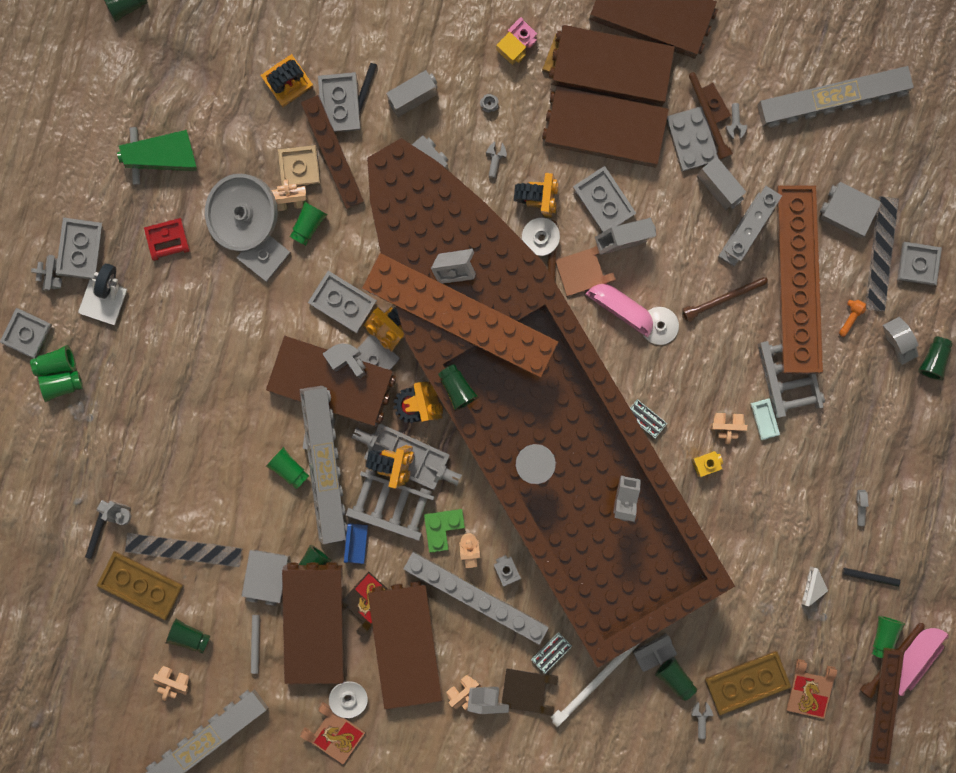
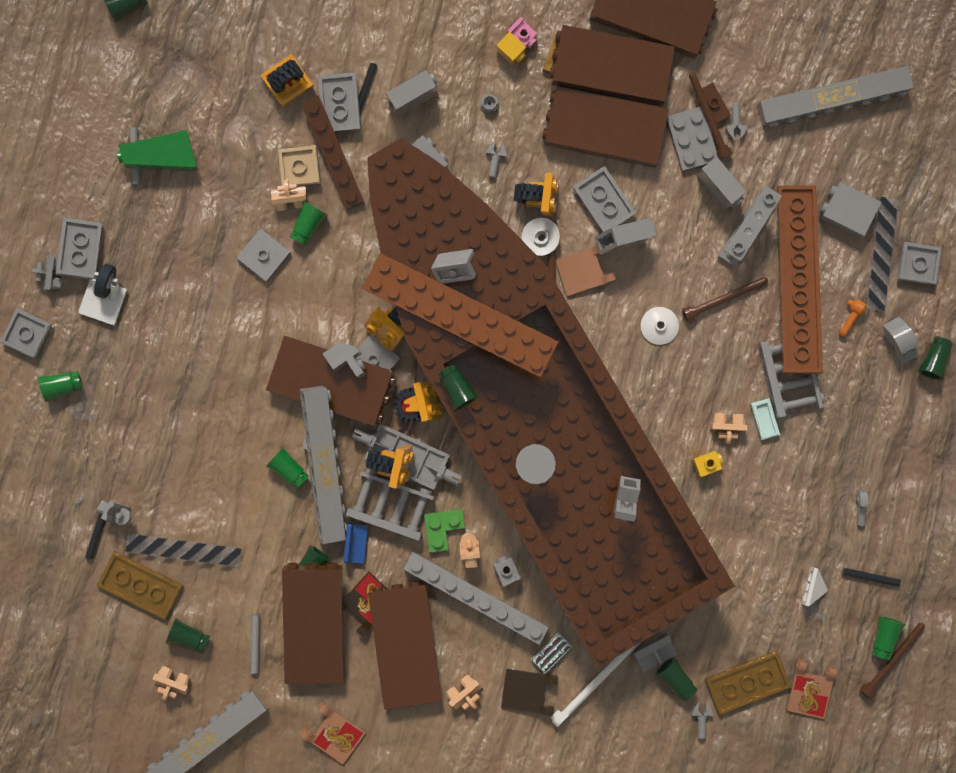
(54, 362): green plant -> none
(165, 233): red plate -> none
(241, 212): light grey dish -> none
(264, 577): light grey brick -> none
(342, 301): light grey plate -> none
(348, 707): white dish -> none
(485, 701): light grey panel -> none
(622, 307): bright pink brick -> none
(647, 419): tile -> none
(886, 705): reddish brown plate -> none
(920, 657): bright pink brick -> none

